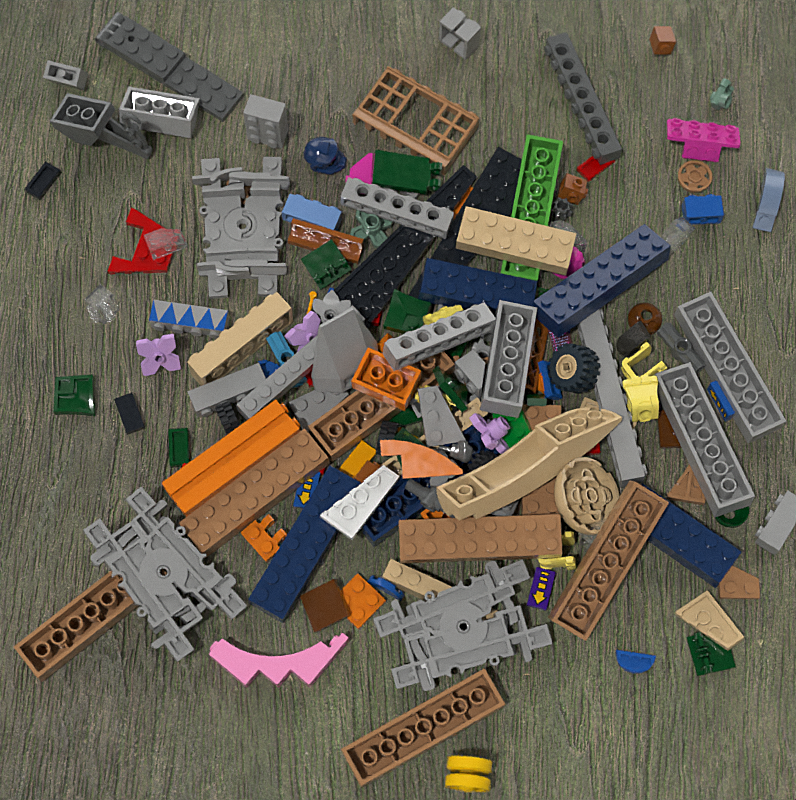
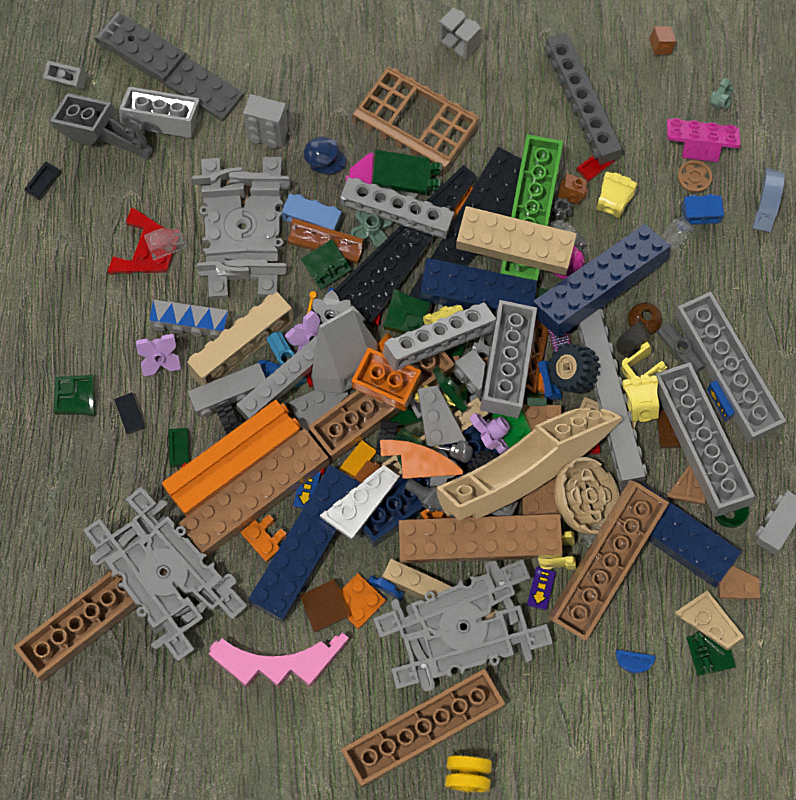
(101, 305): clear brick -> none
(615, 193): none -> light yellow piece

